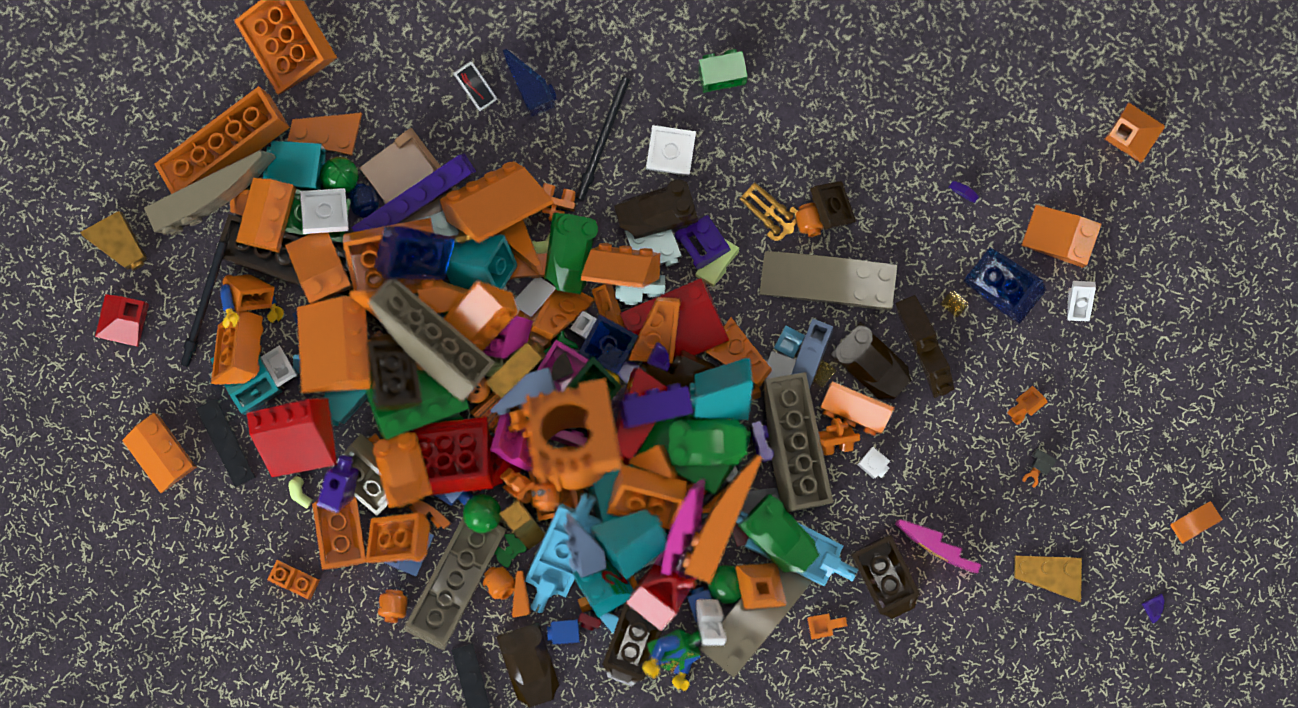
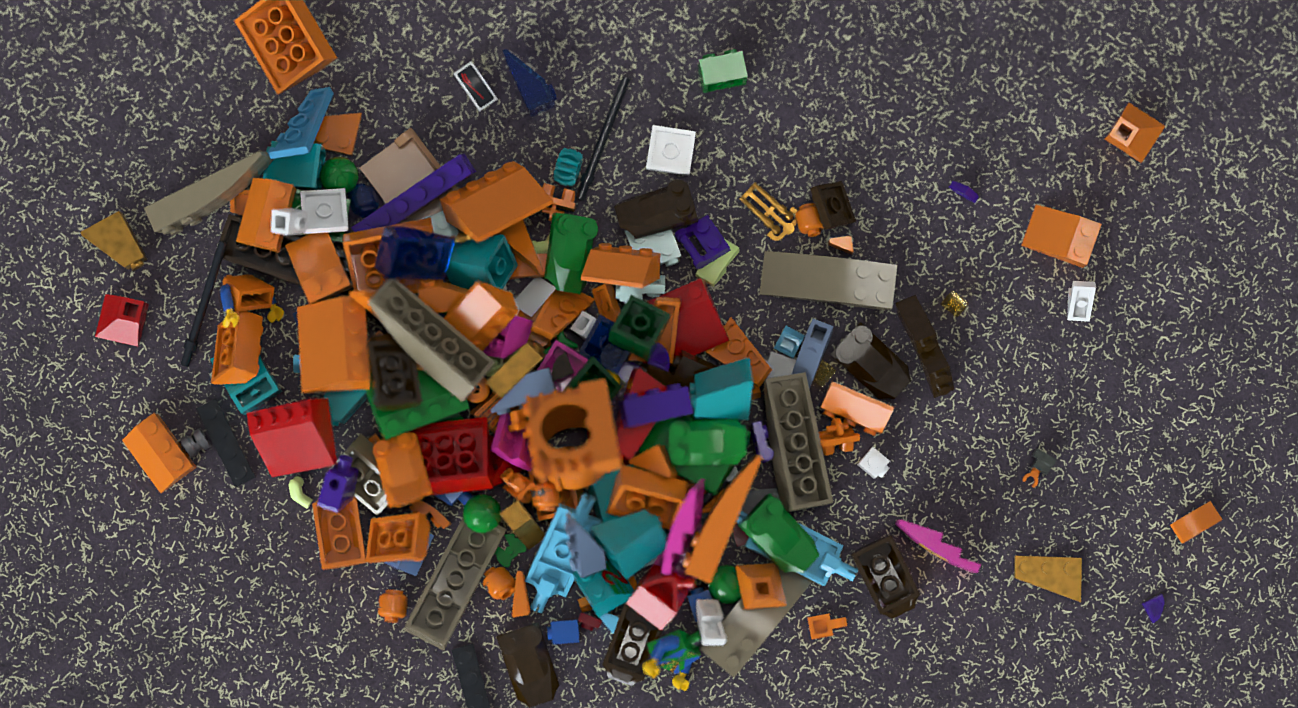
(195, 442): none -> flat silver wheel
(224, 141): orange slope -> none
(279, 366): white slope -> none
(289, 221): none -> white brick
(293, 579): orange slope -> none
(304, 126): none -> dark azure wing
(568, 167): none -> teal gear
(571, 438): dark pink plate -> none
(639, 328): none -> dark green slope
(842, 243): none -> slope
(1005, 284): clear blue slope -> none
(1028, 403): orange plate -> none

